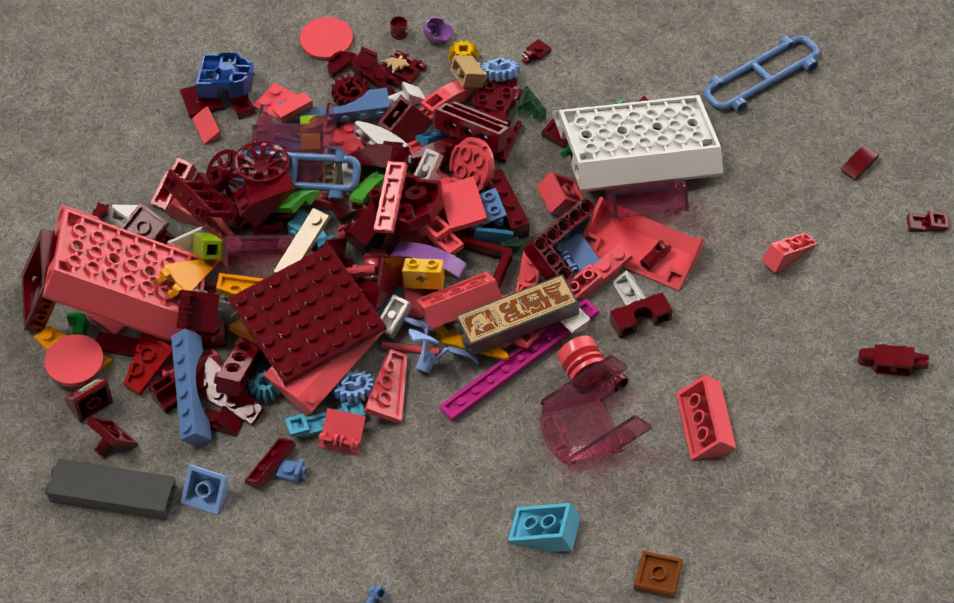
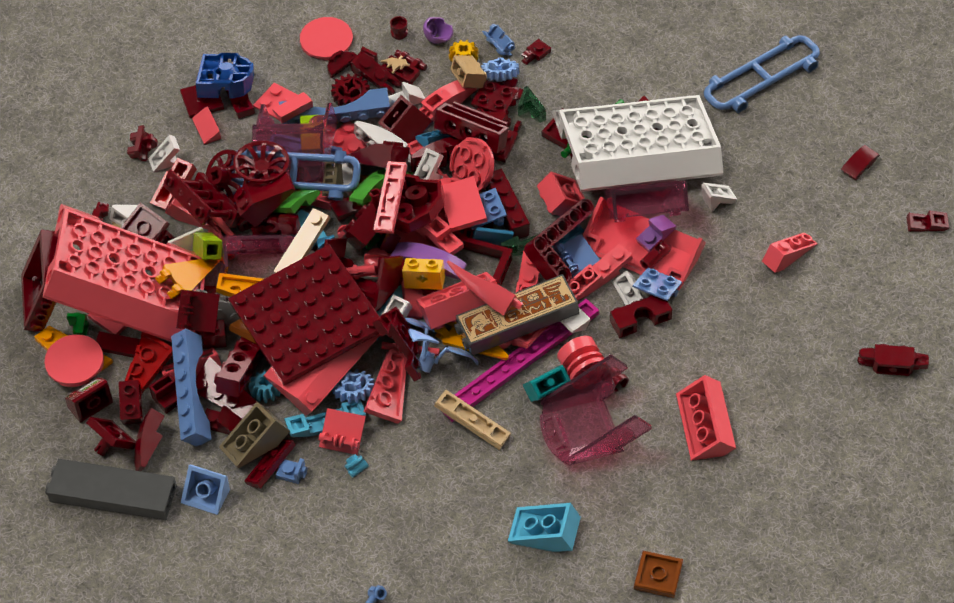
(130, 402): none -> dark red brick
(143, 144): none -> dark red hips
(147, 438): none -> dark red slope
(165, 154): none -> white slope
(254, 436): none -> dark tan slope
(287, 223): none -> dark red plate
(355, 465): none -> medium azure plate
(397, 327): none -> dark red wing
(472, 419): none -> tan plate
(490, 293): none -> coral piece
(494, 37): none -> medium blue hinge
(546, 383): none -> teal brick
(657, 284): none -> medium blue hinge
(658, 229): none -> medium lavender slope
(715, 194): none -> white slope

